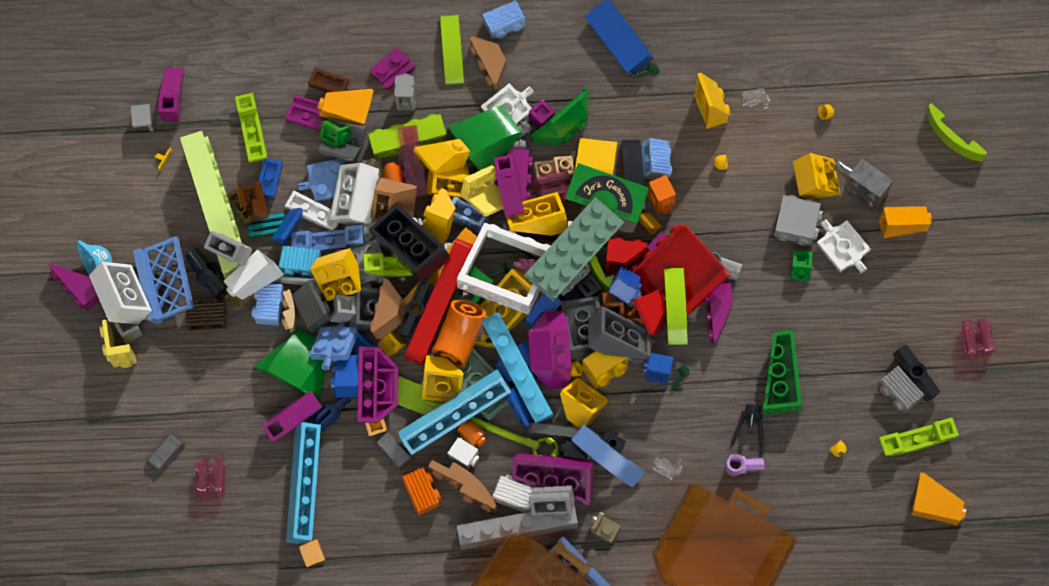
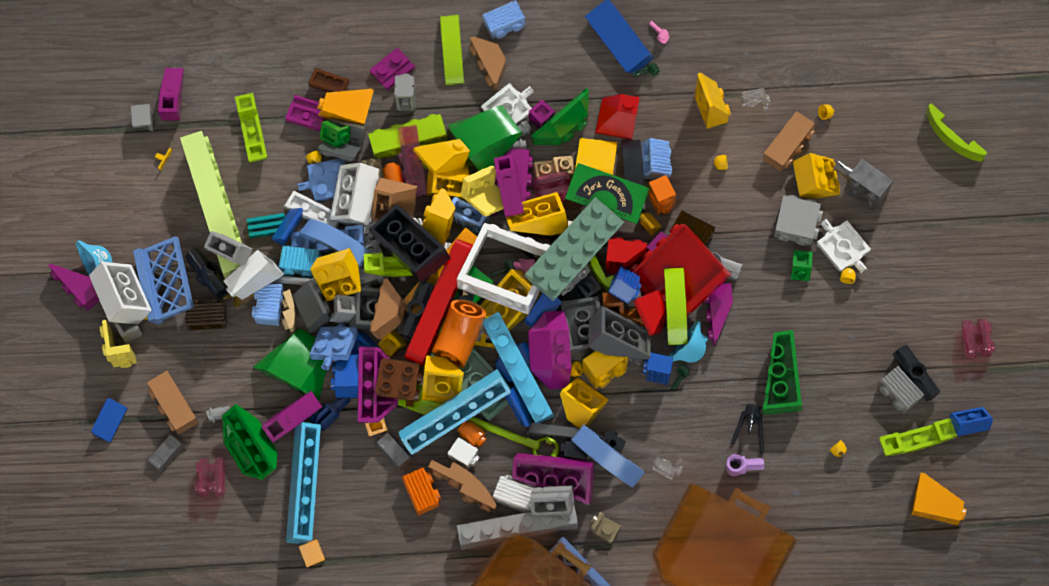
(108, 420): none -> blue slope
(171, 403): none -> medium nougat brick
(216, 413): none -> light grey pin
(248, 443): none -> green wedge
(250, 203): reddish brown slope -> none
(270, 177): blue plate -> none
(314, 157): none -> yellow hinge
(333, 239): none -> medium blue slope
(399, 380): none -> reddish brown bracket
(618, 116): none -> red slope
(663, 34): none -> bright pink hand
(694, 349): none -> medium azure hat
(700, 228): none -> dark brown brick
(789, 142): none -> medium nougat brick
(848, 276): none -> yellow hinge
(904, 221): light orange slope -> none
(971, 421): none -> blue slope

